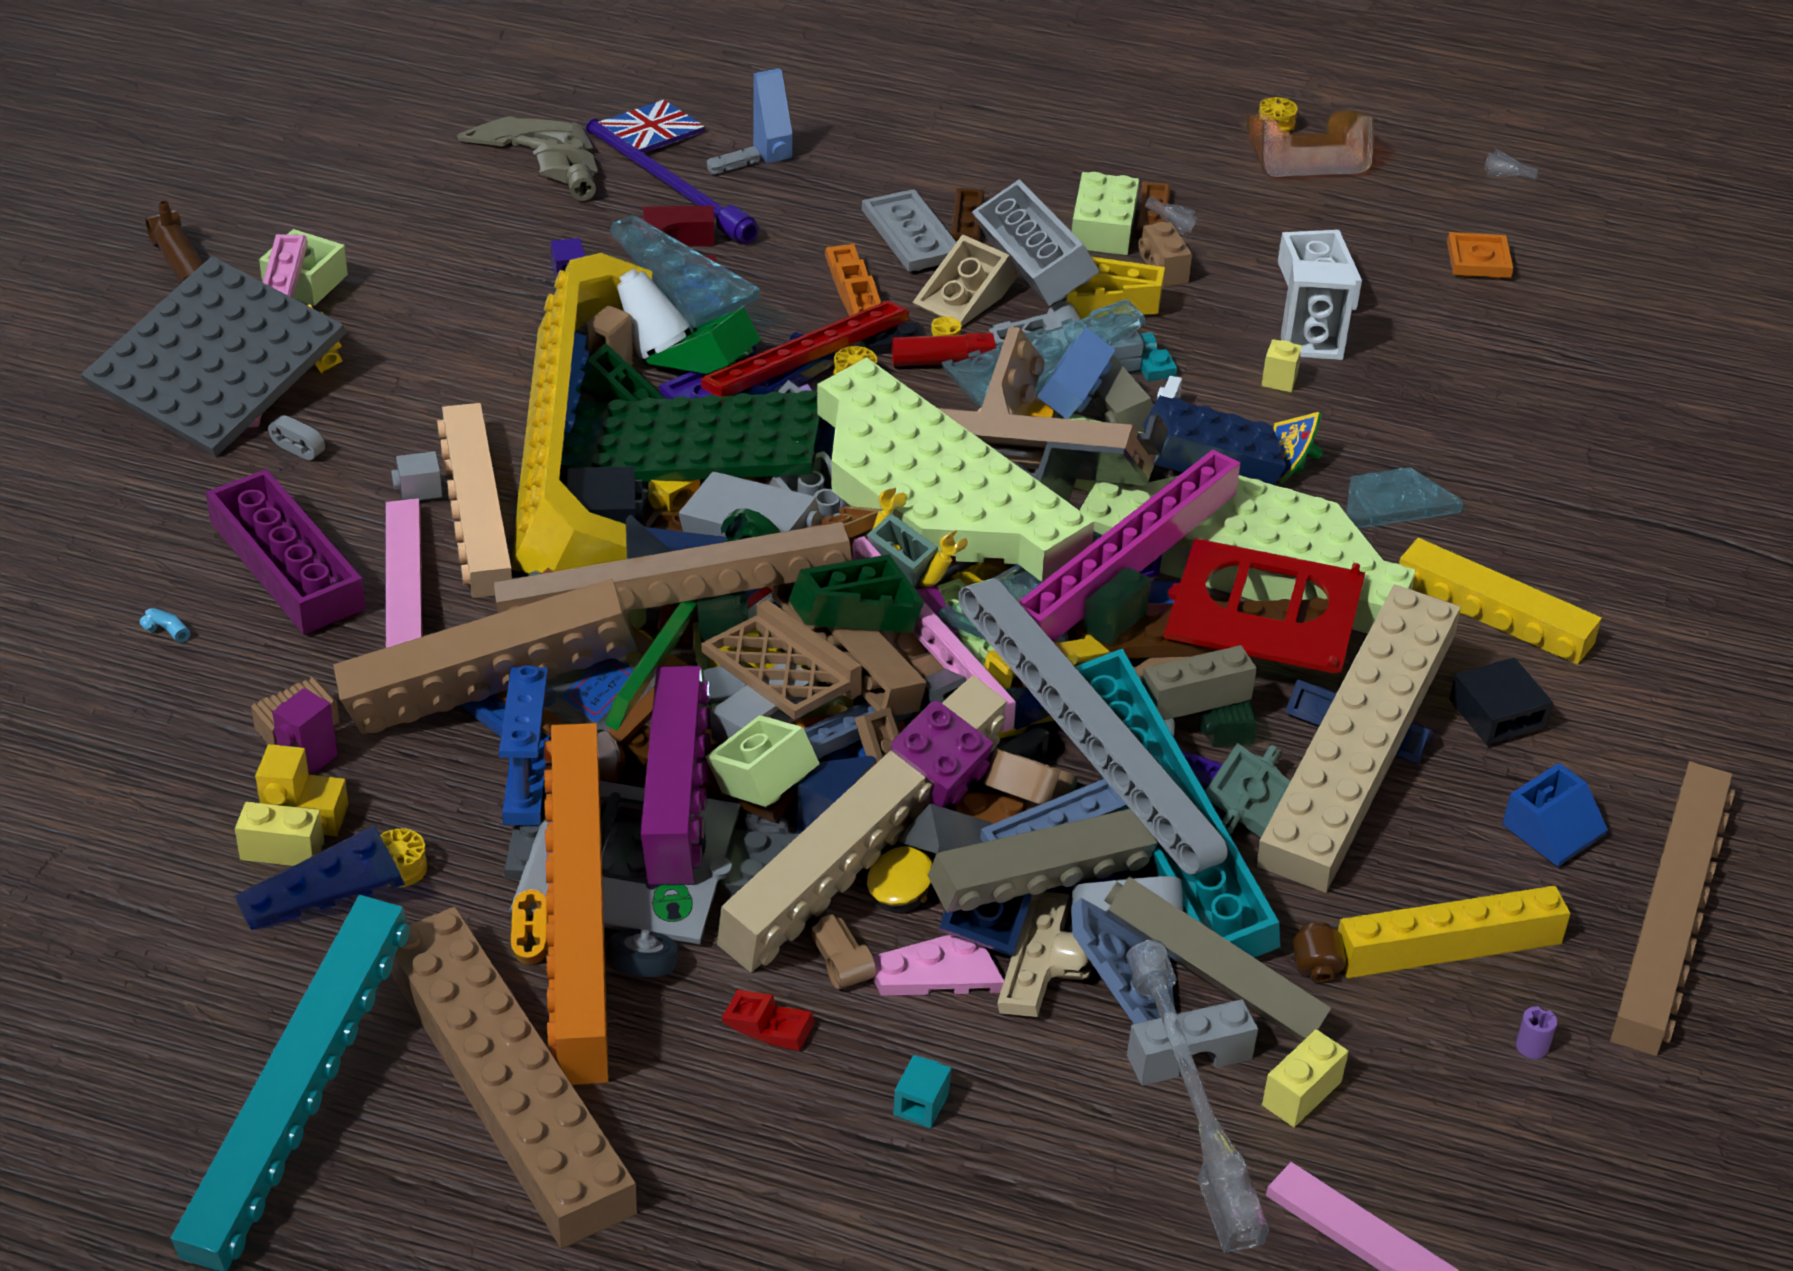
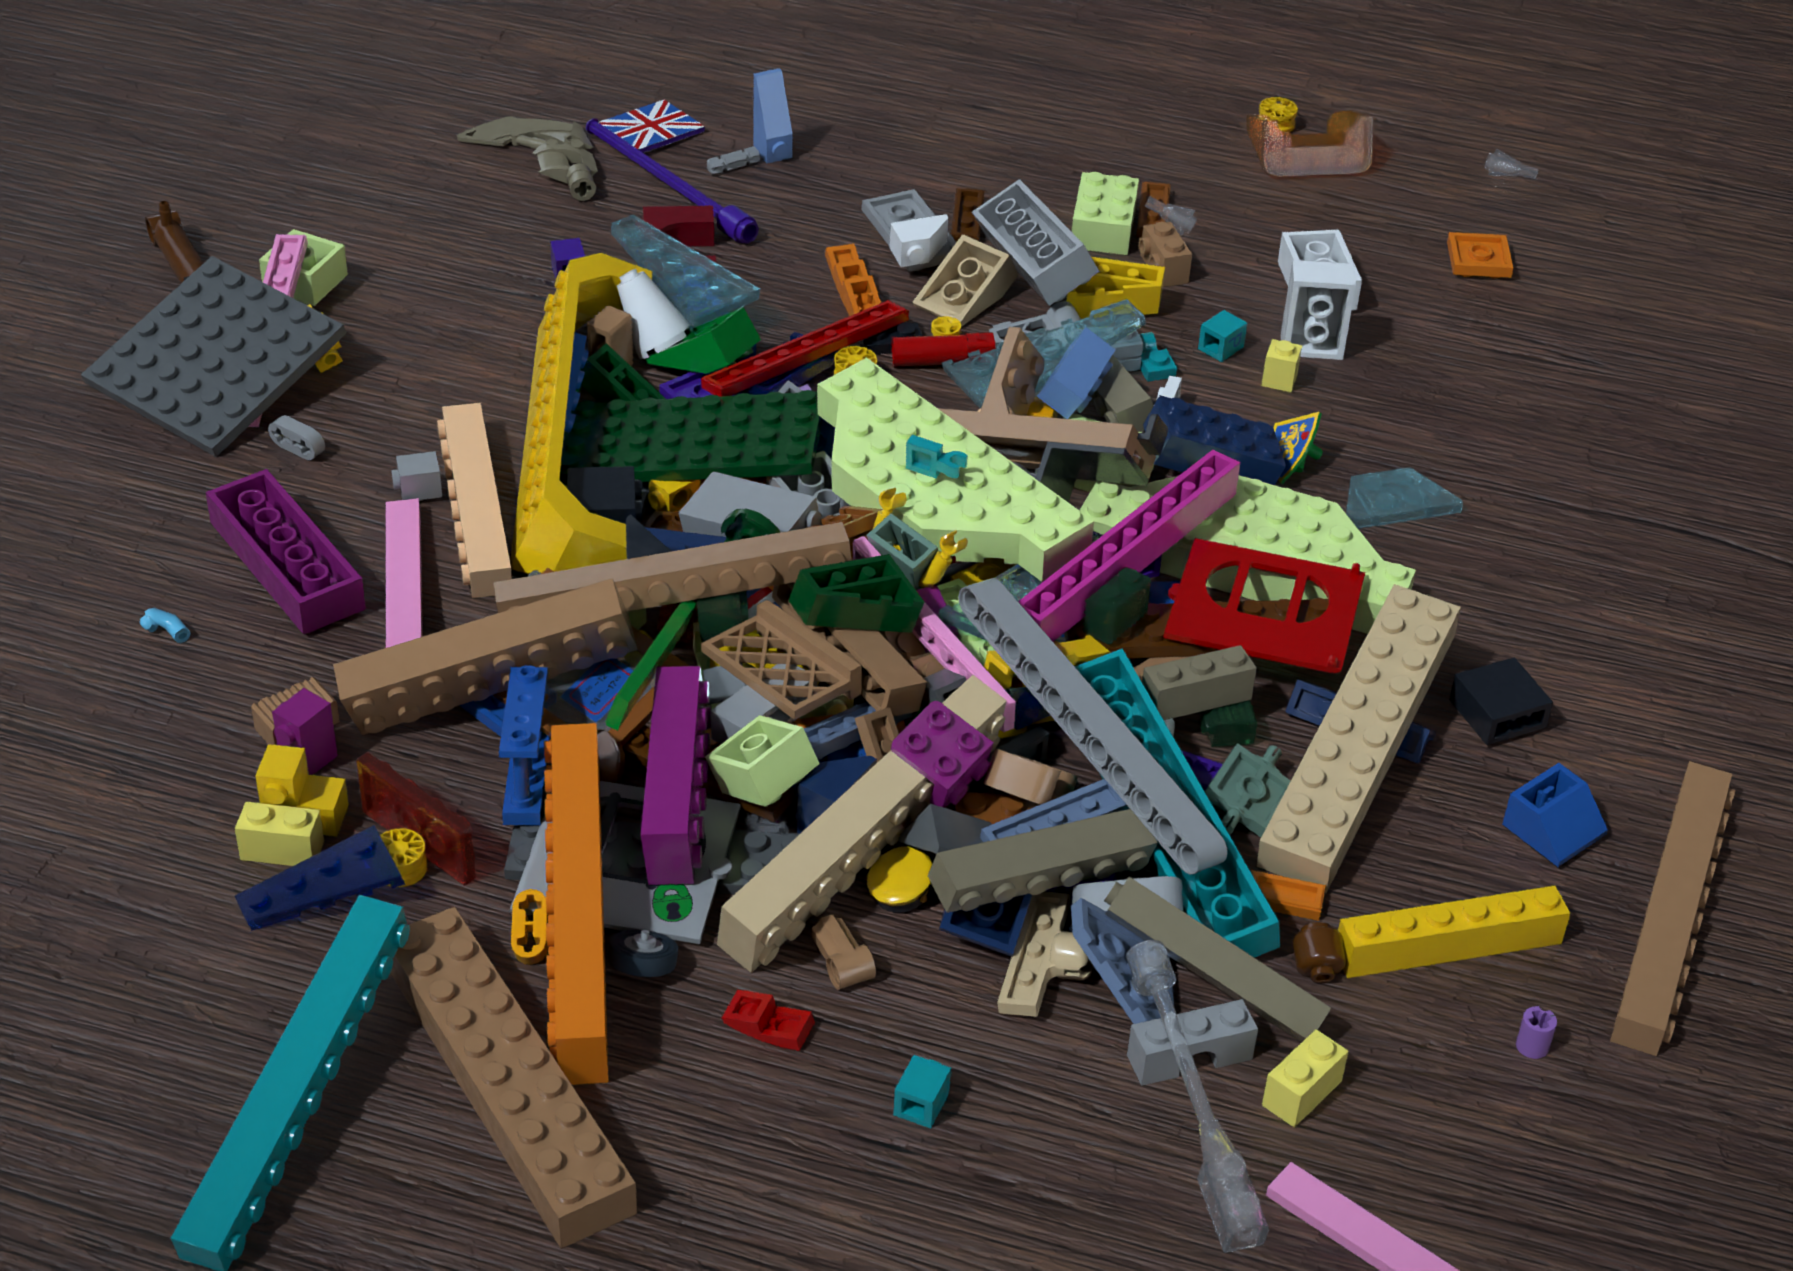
(401, 804): none -> clear red plate
(918, 239): none -> white slope
(928, 458): none -> teal plate
(936, 964): bright pink wing -> none
(1222, 335): none -> teal brick
(1291, 895): none -> orange tile
(1502, 601): yellow brick -> none

